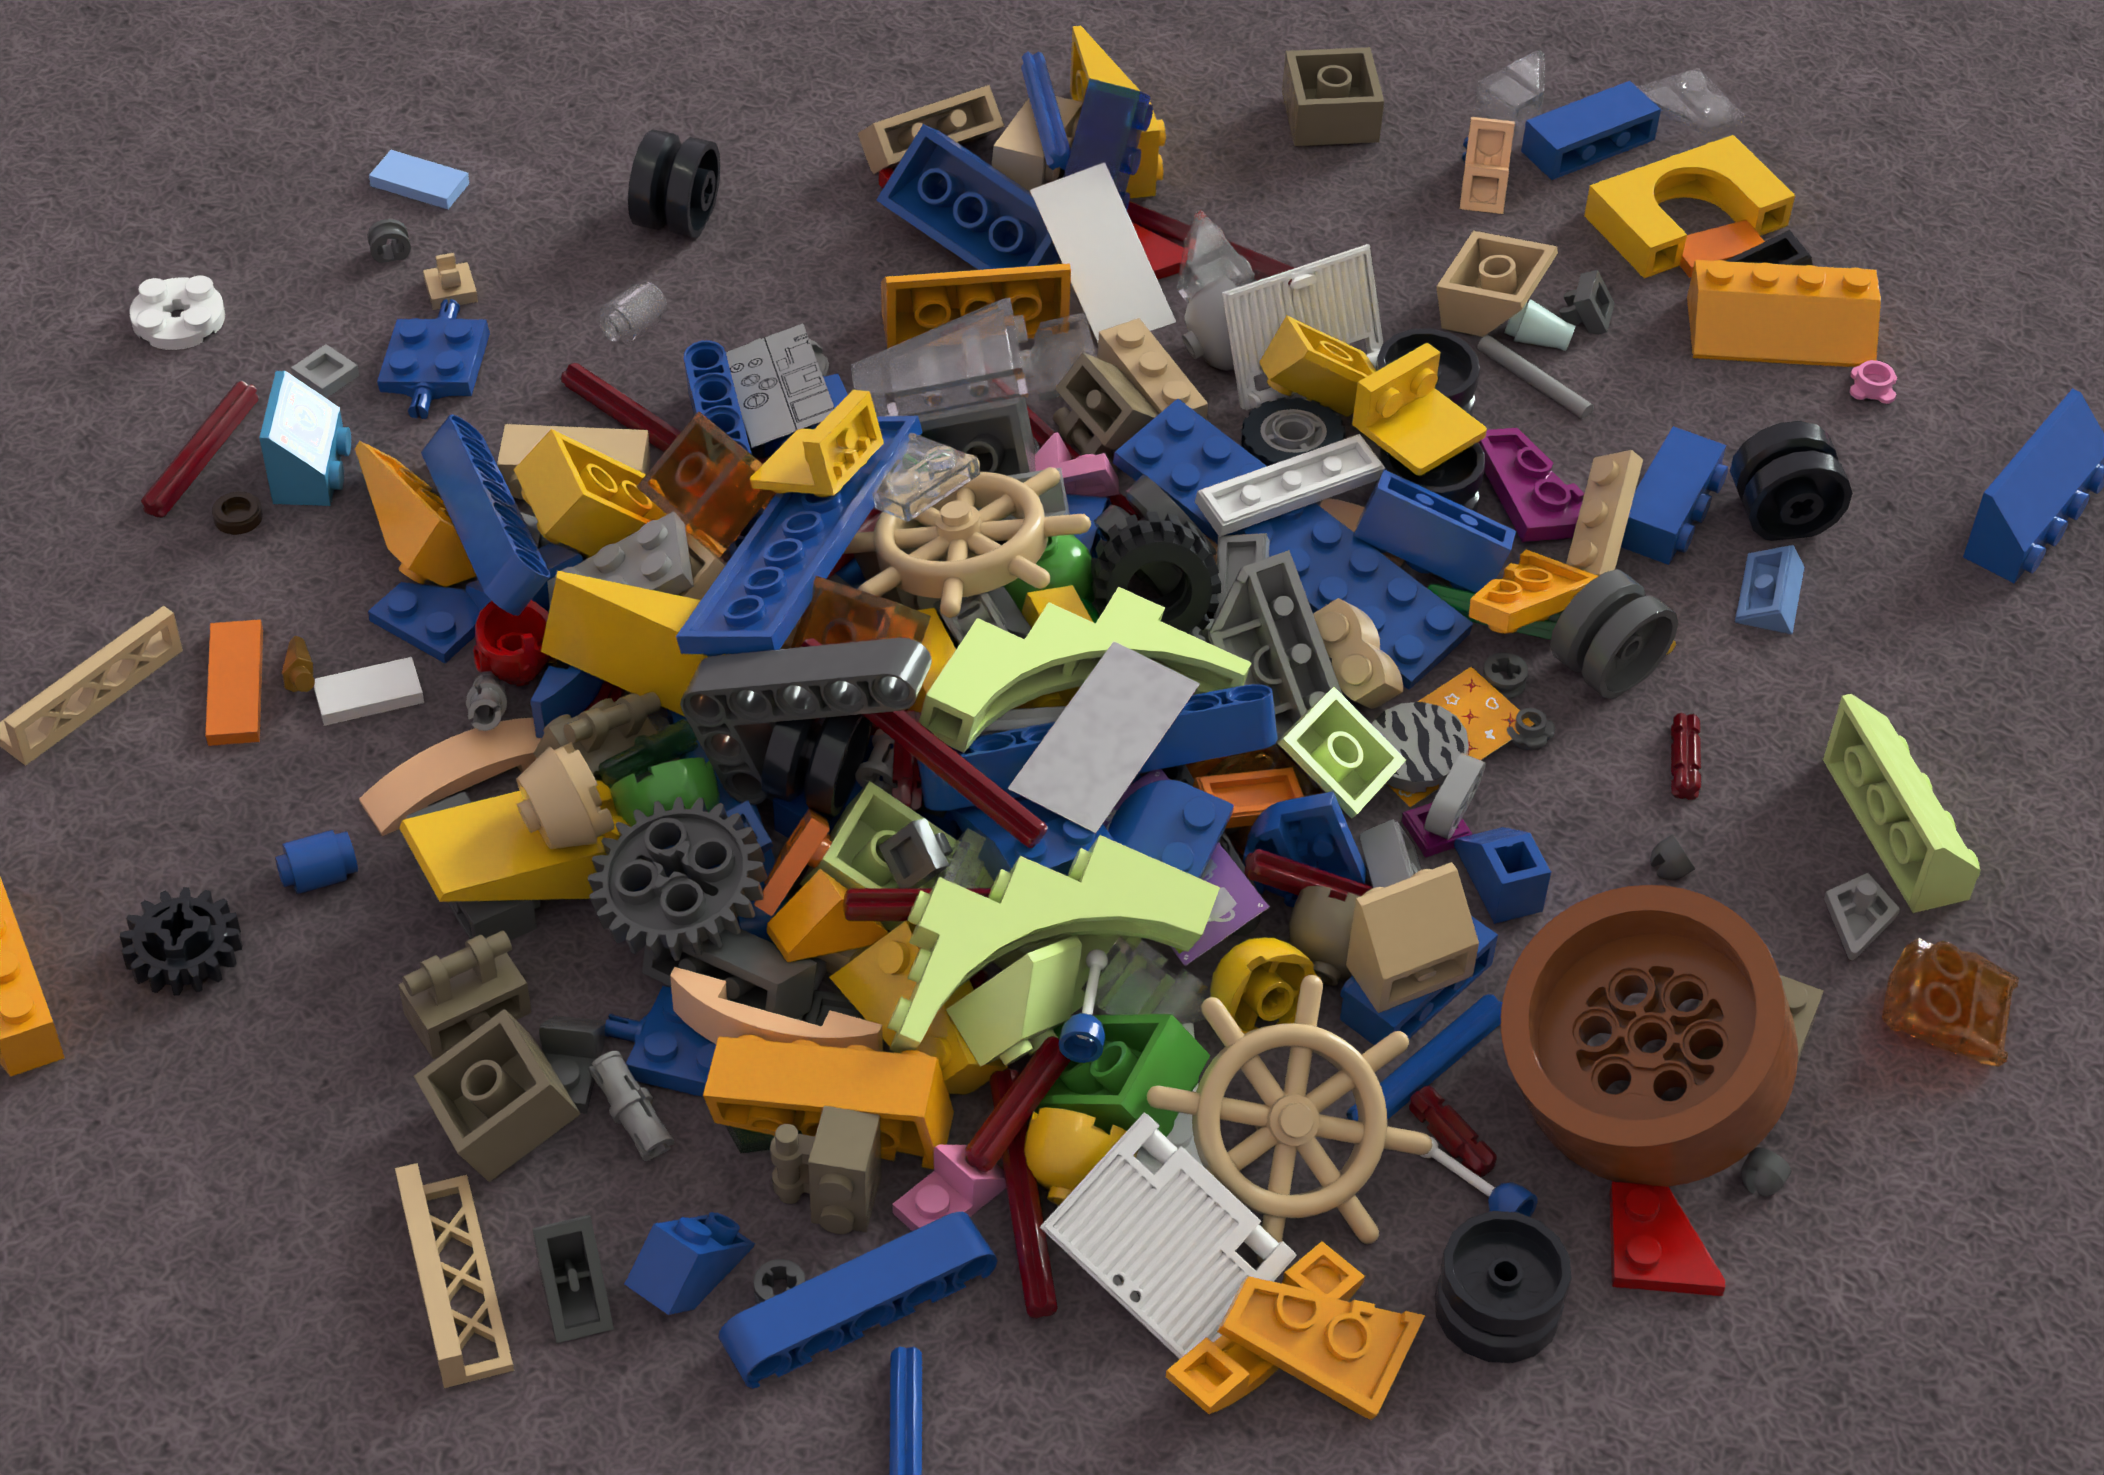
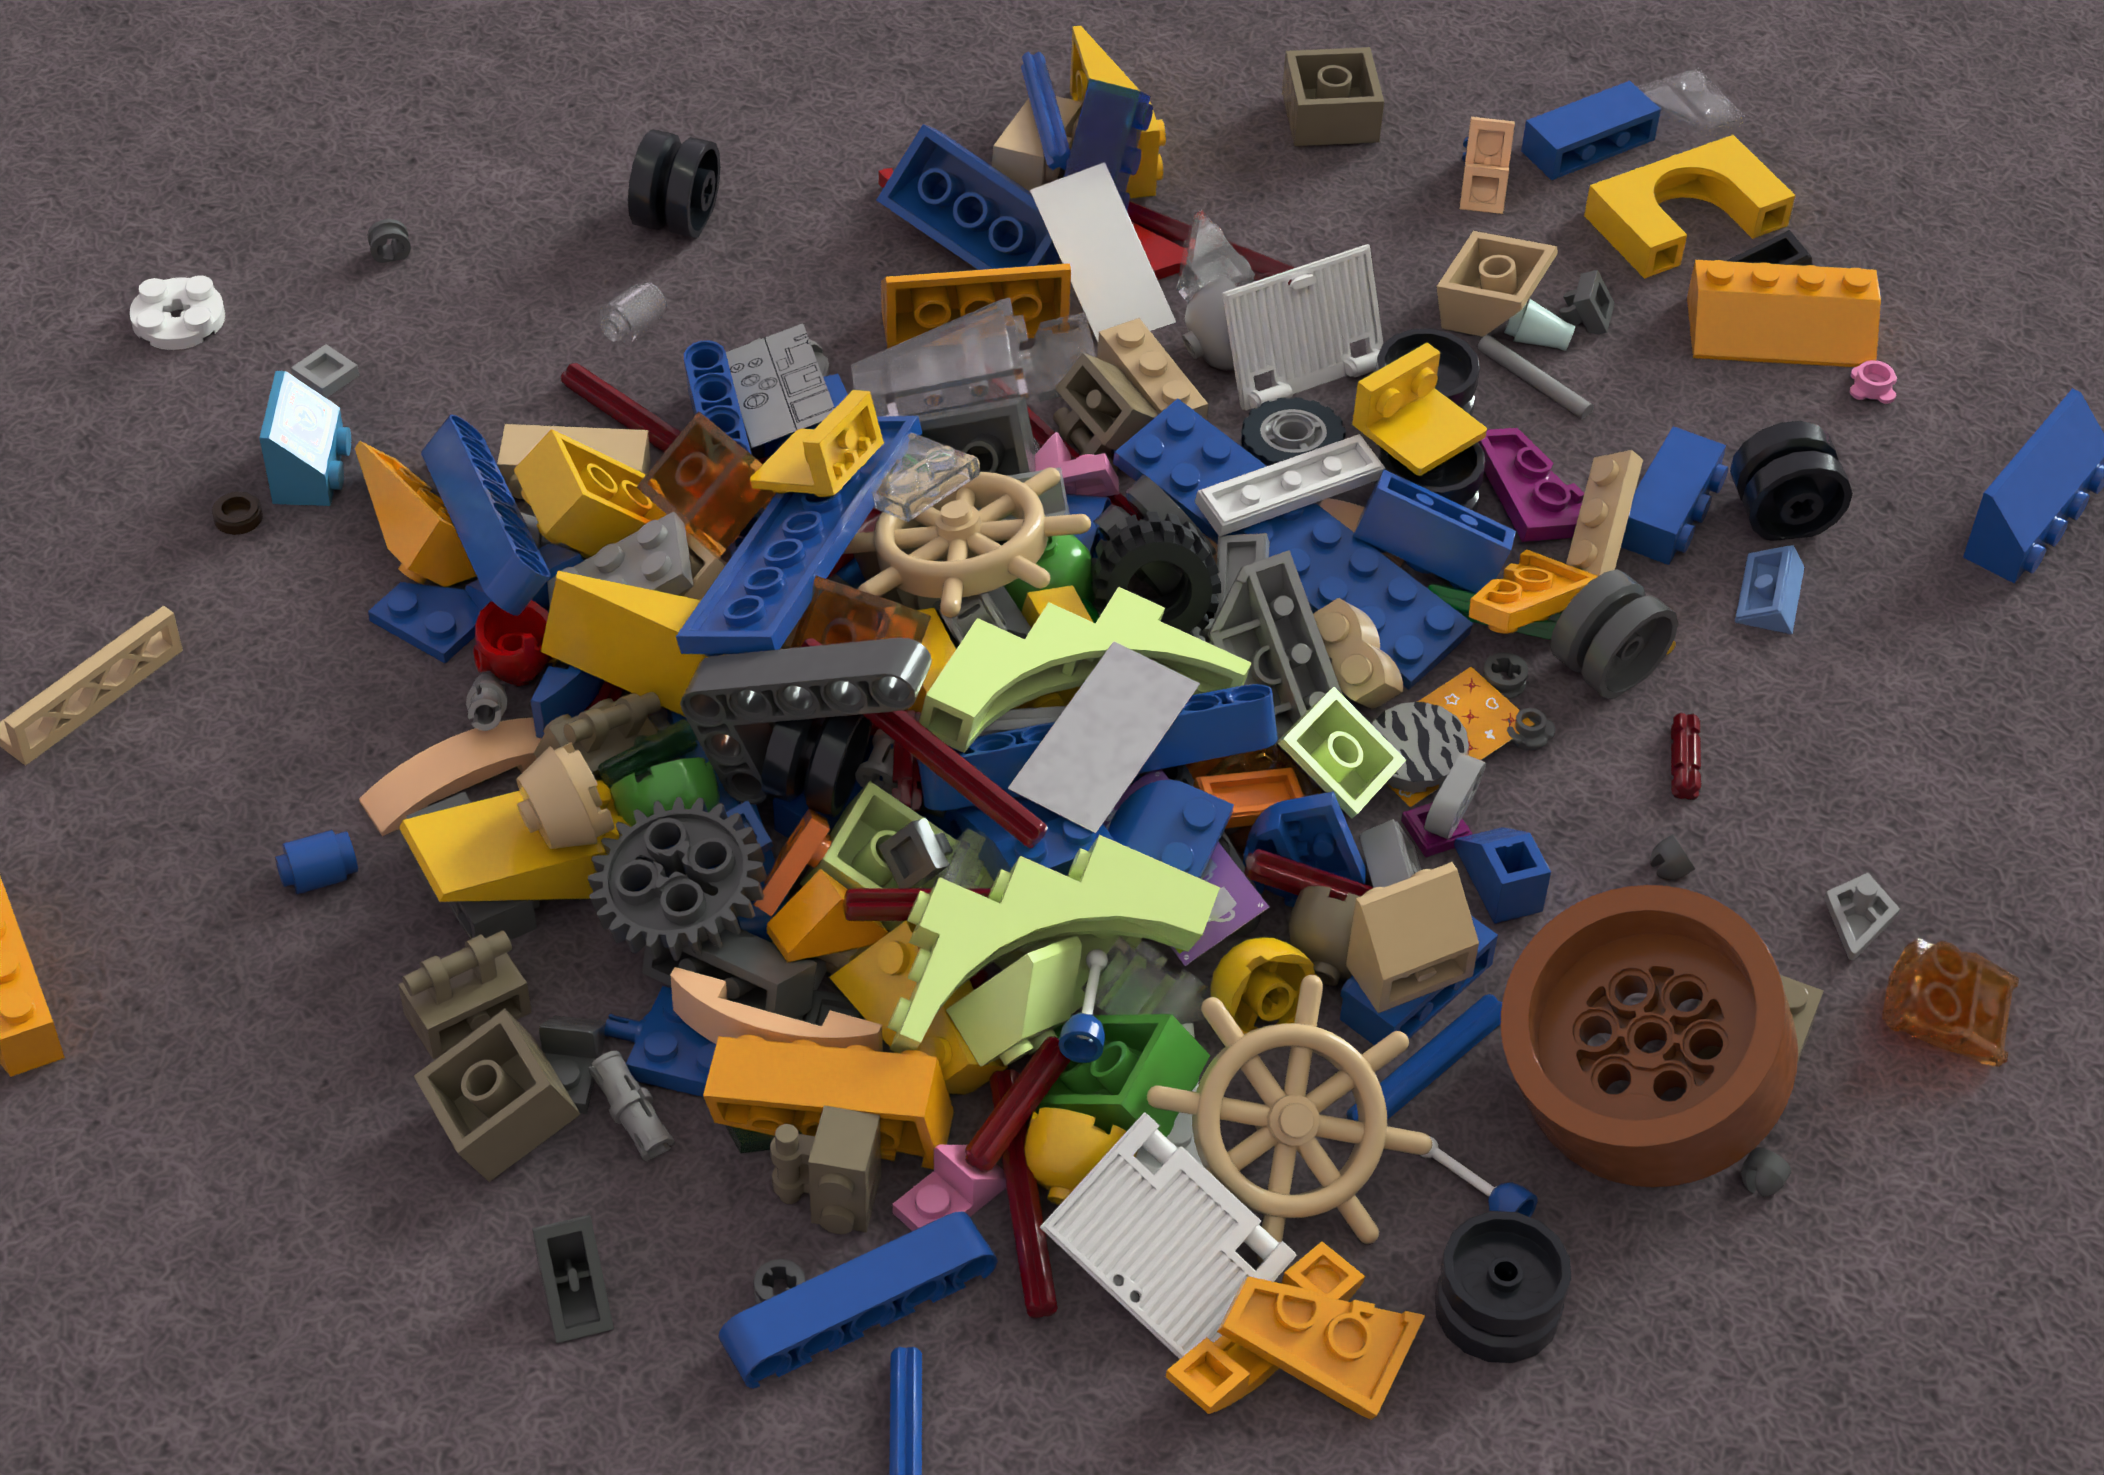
(181, 941): black gear -> none
(199, 449): dark red axle -> none
(234, 682): orange tile -> none
(298, 667): pearl gold bar -> none
(368, 691): white tile -> none
(419, 179): light blue tile -> none
(432, 1281): tan fence -> none
(434, 357): blue plate -> none
(450, 282): tan tile -> none
(687, 1260): blue slope -> none
(958, 117): tan brick -> none
(1315, 366): yellow slope -> none
(1452, 1131): dark red axle -> none
(1513, 92): clear slope -> none
(1657, 1244): red wing -> none
(1719, 244): orange tile -> none
(1898, 808): yellowish green slope -> none

